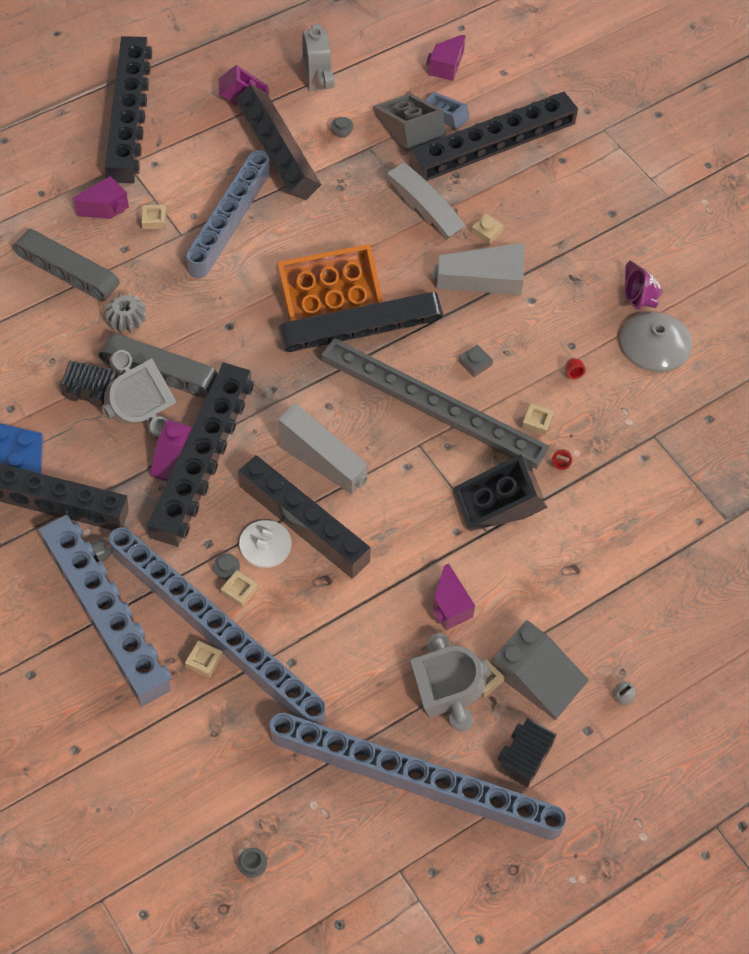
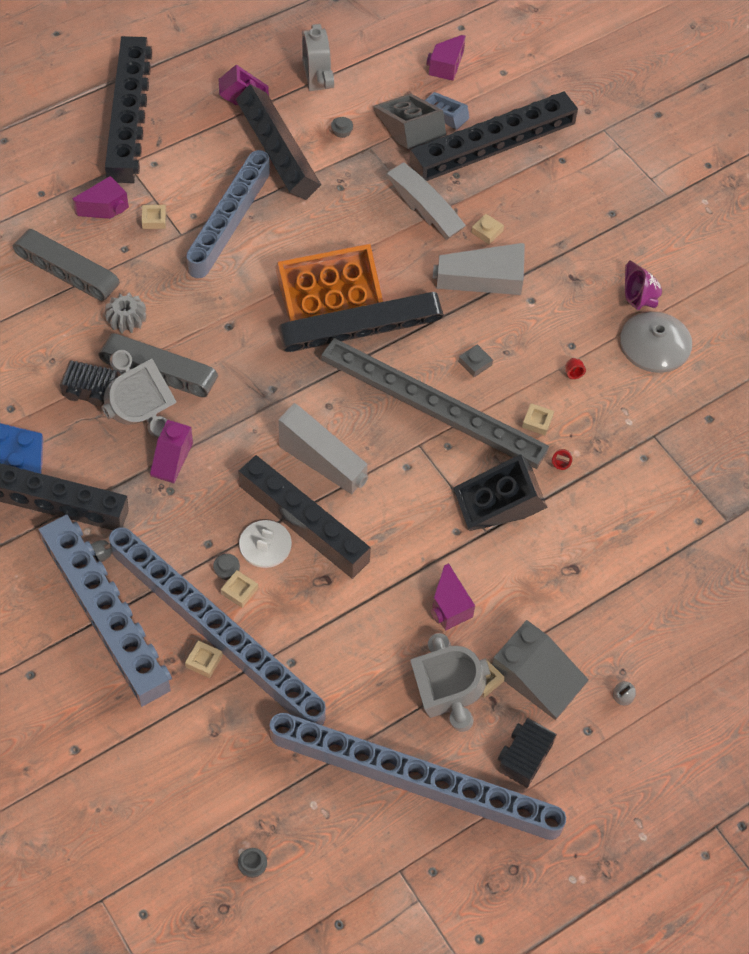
(172, 529): black brick -> none

